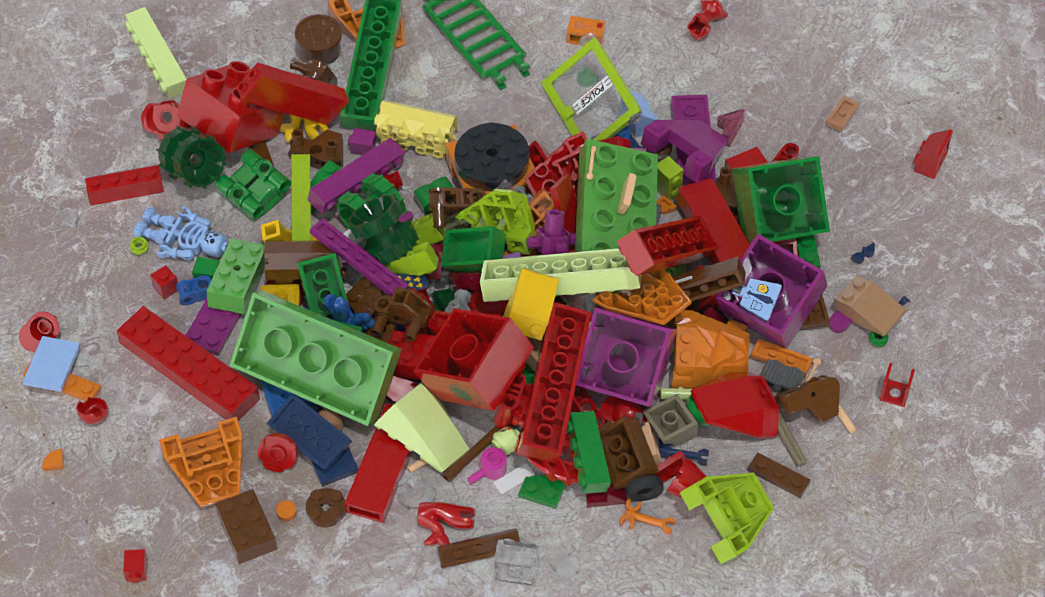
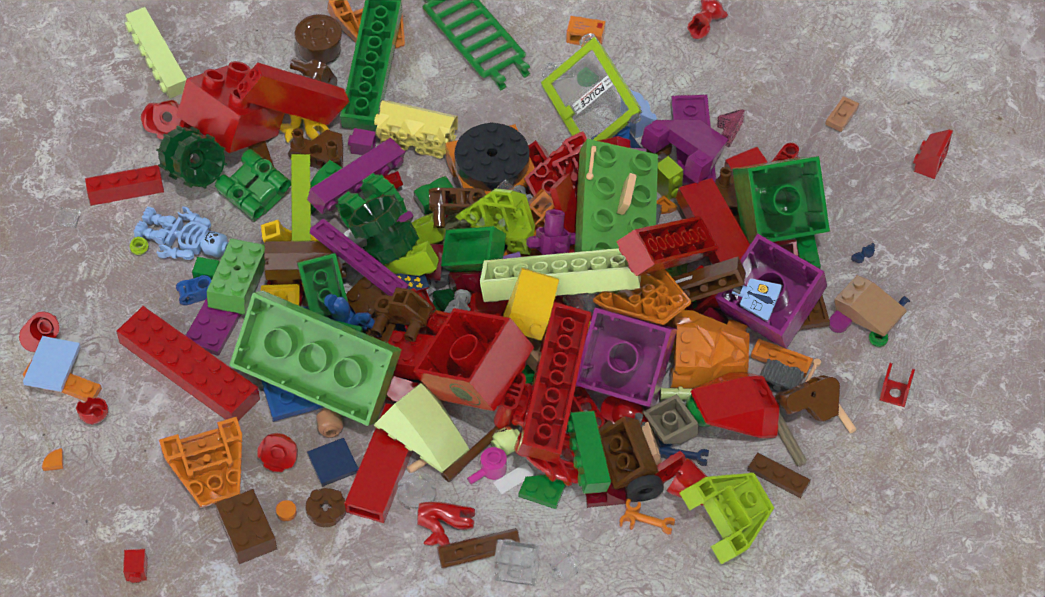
(164, 282): red brick -> none
(310, 432): dark blue plate -> none

